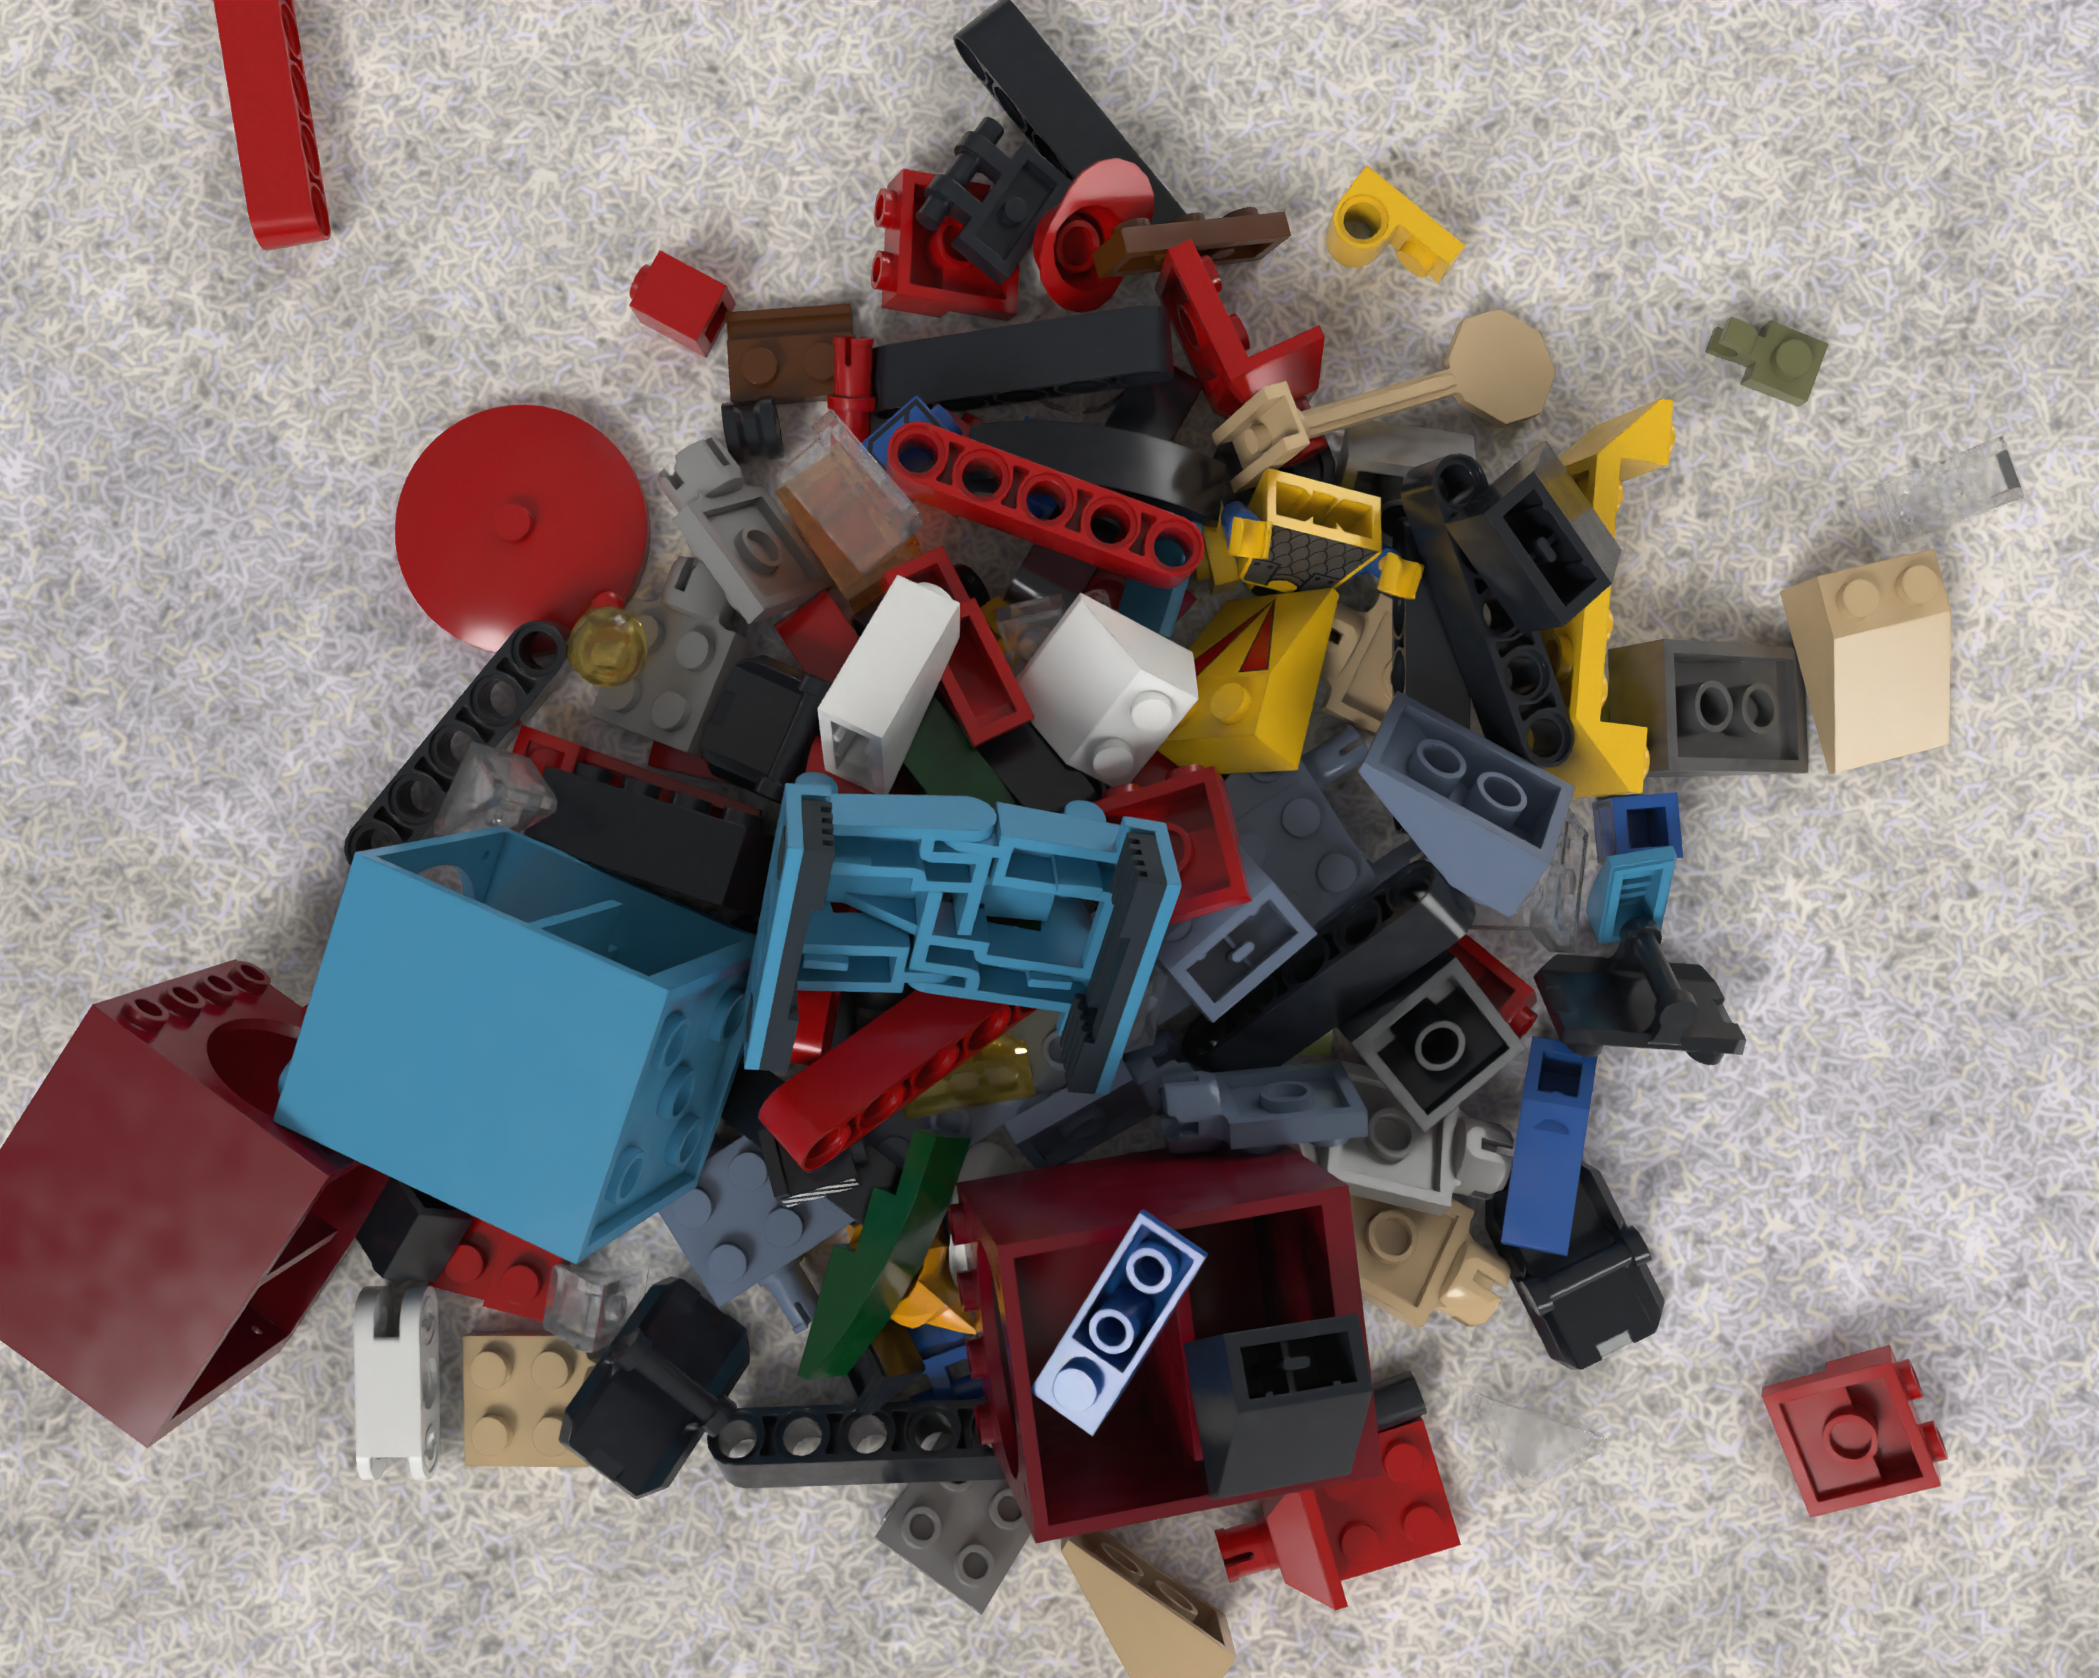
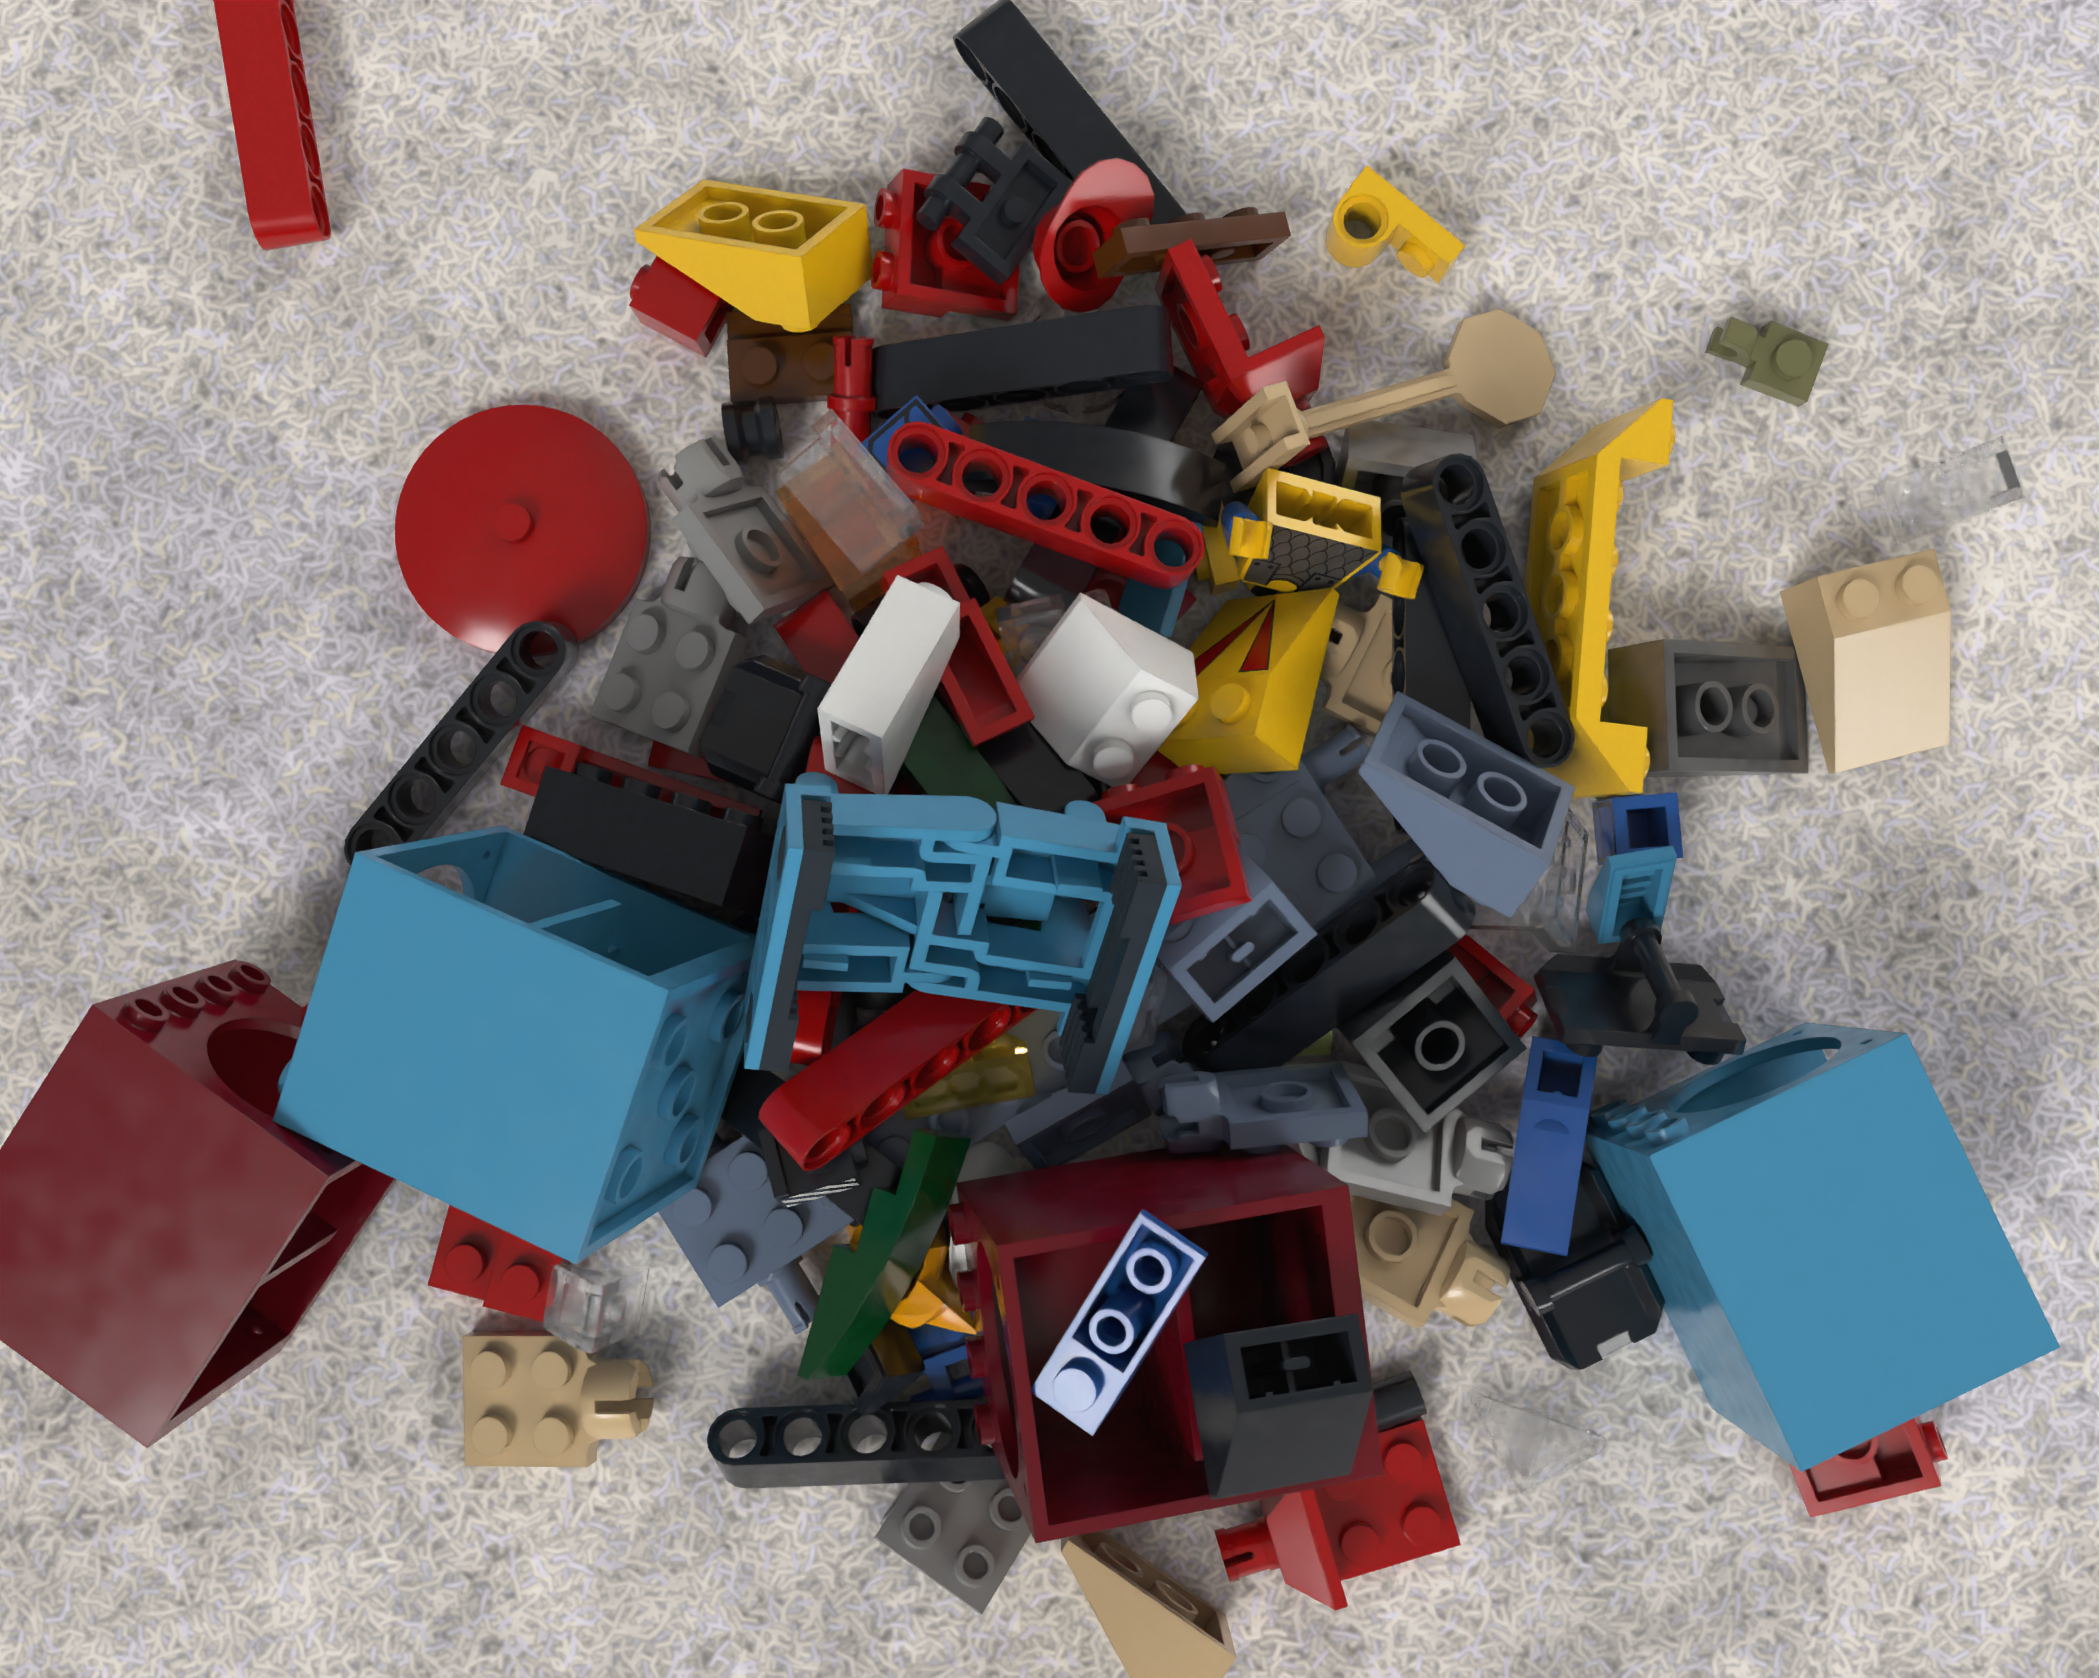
(397, 1381): white piece -> none
(411, 1233): black brick -> none
(494, 791): clear slope -> none
(607, 643): clear yellow animal -> none
(657, 1389): black shield -> none
(765, 249): none -> yellow slope
(1537, 542): black slope -> none
(1819, 1239): none -> dark azure container

